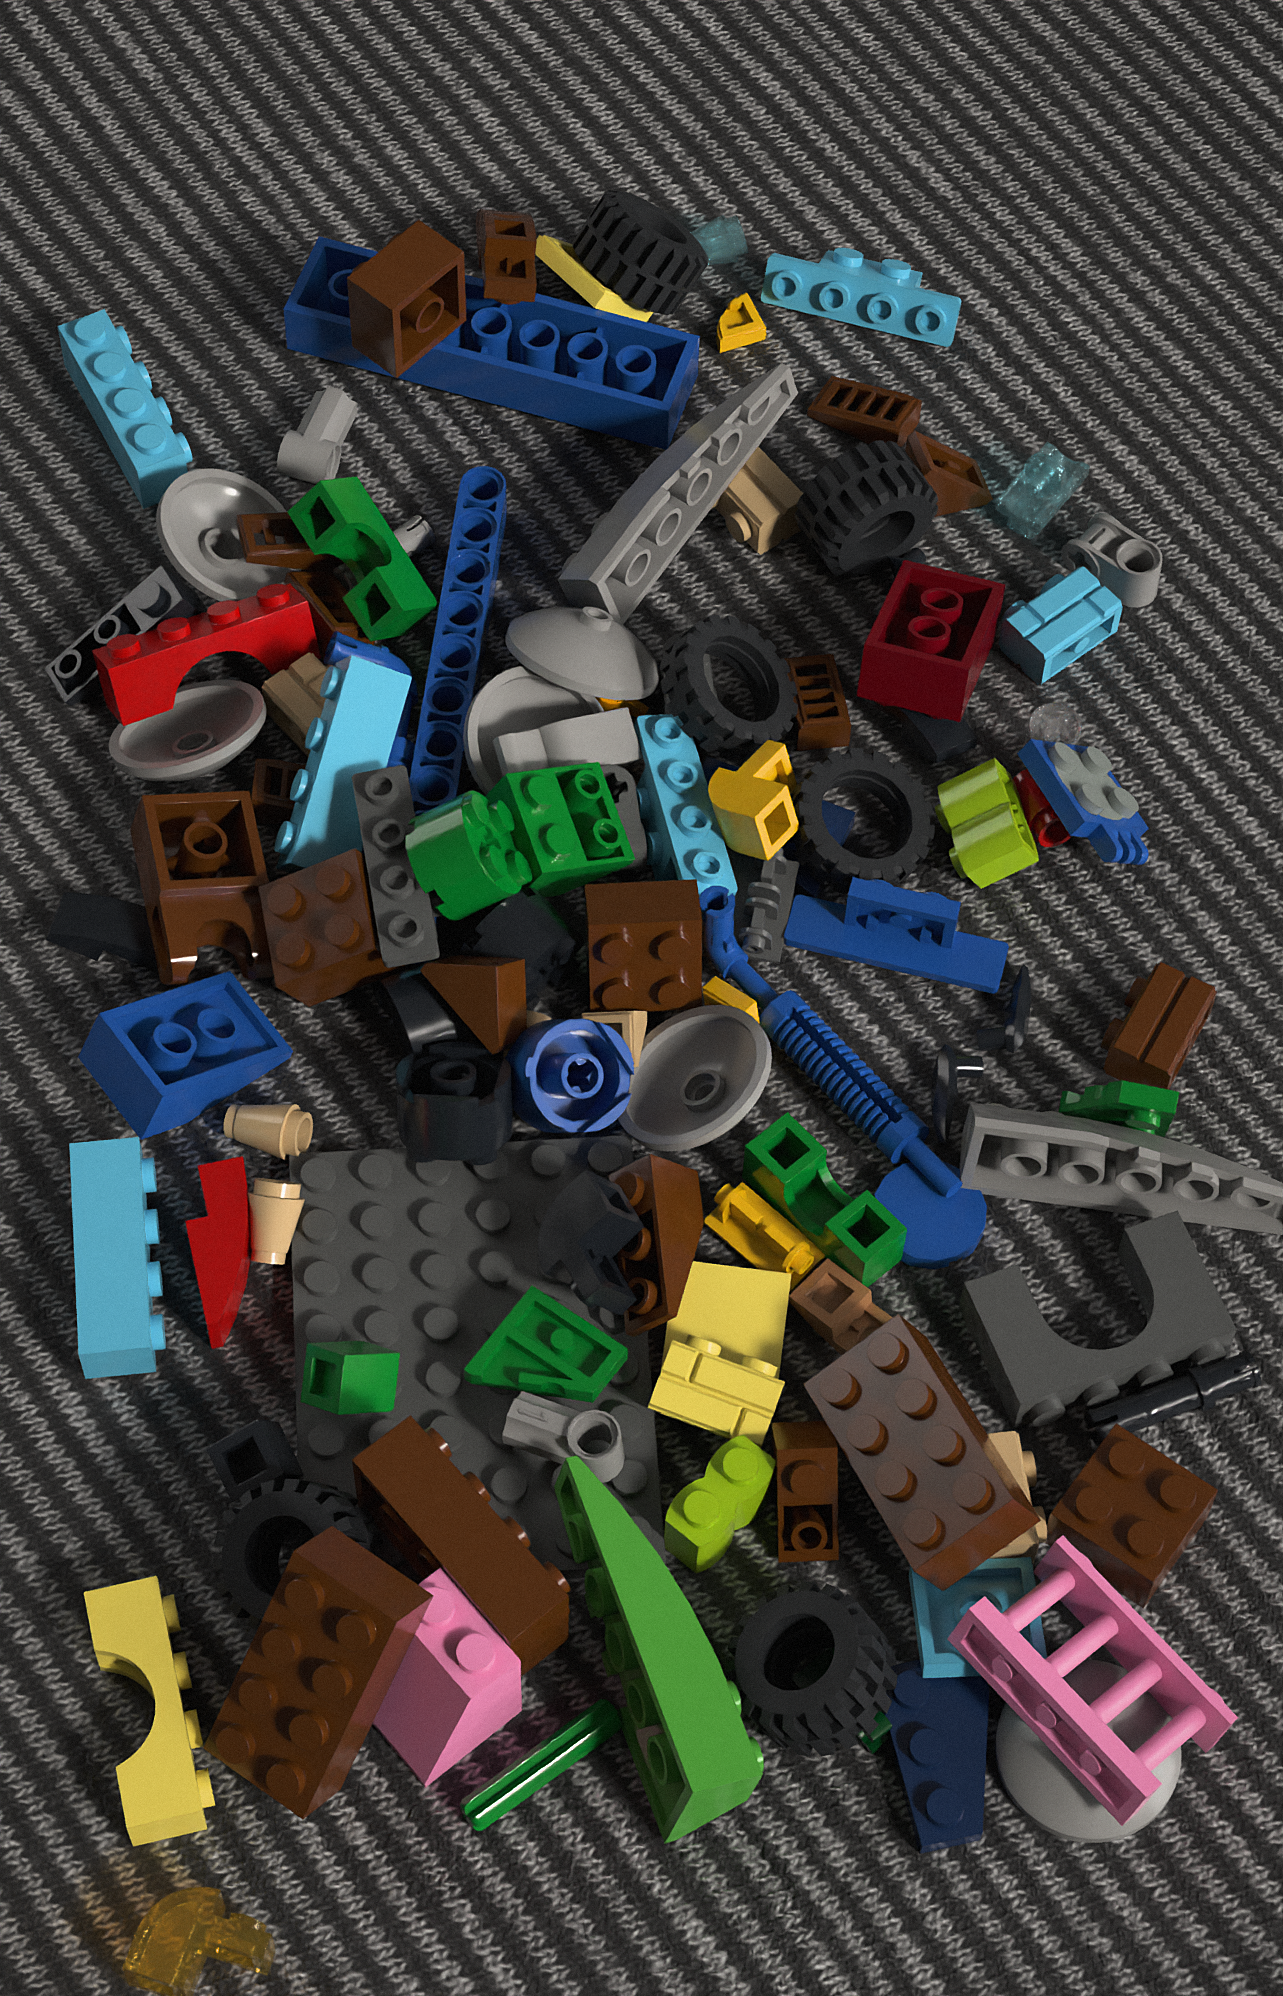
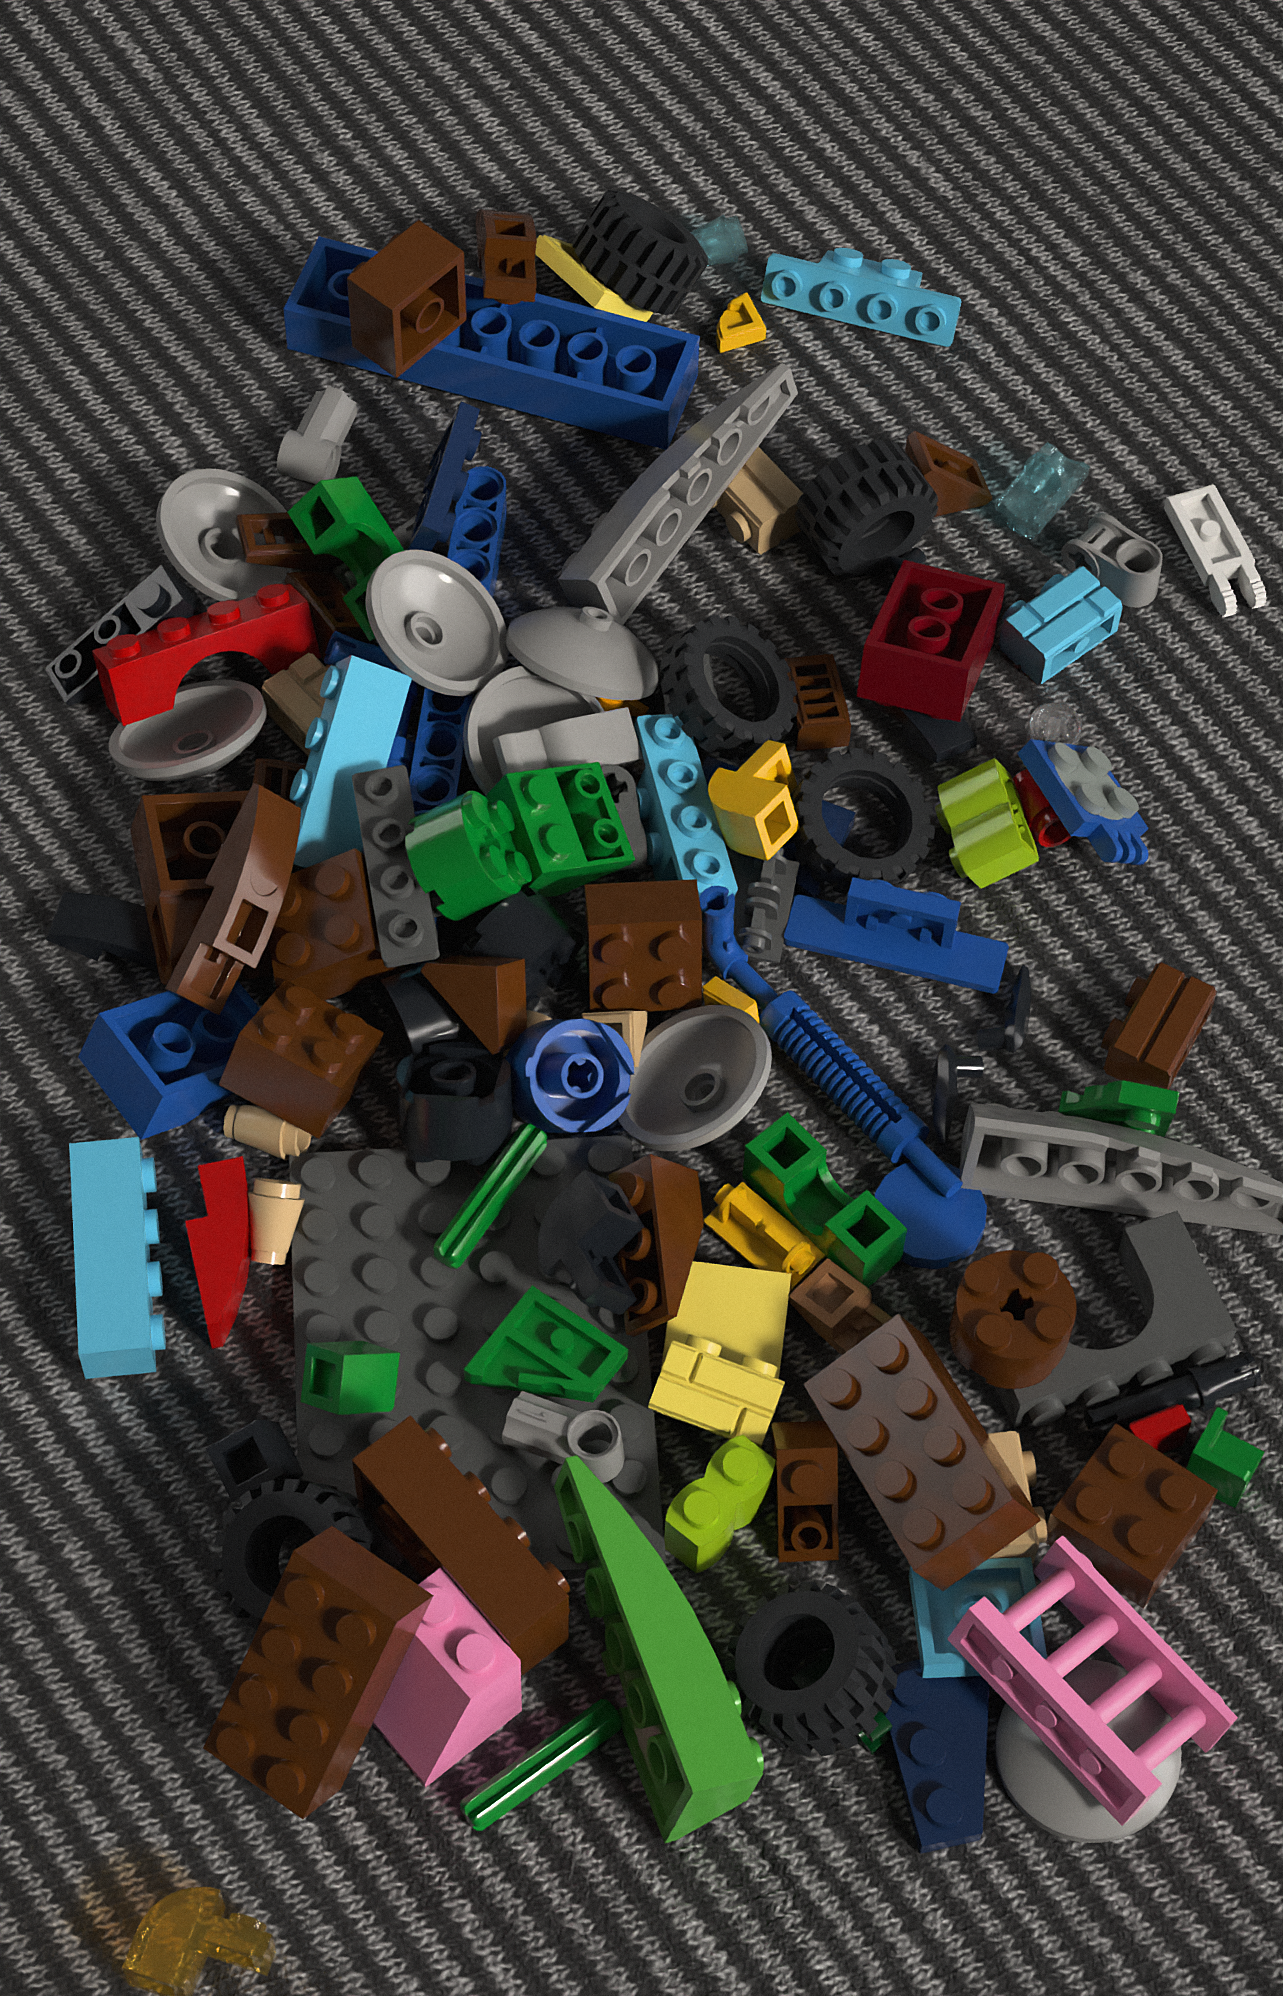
(123, 405): medium azure brick -> none
(159, 1781): light yellow arch -> none
(245, 902): none -> reddish brown slope
(301, 1058): none -> reddish brown brick
(436, 622): none -> light grey dish
(445, 479): none -> dark blue wing
(490, 1195): none -> green axle
(885, 403): reddish brown slope -> none
(1012, 1318): none -> reddish brown brick
(1163, 1429): none -> red tile
(1215, 547): none -> white hinge
(1224, 1460): none -> green panel

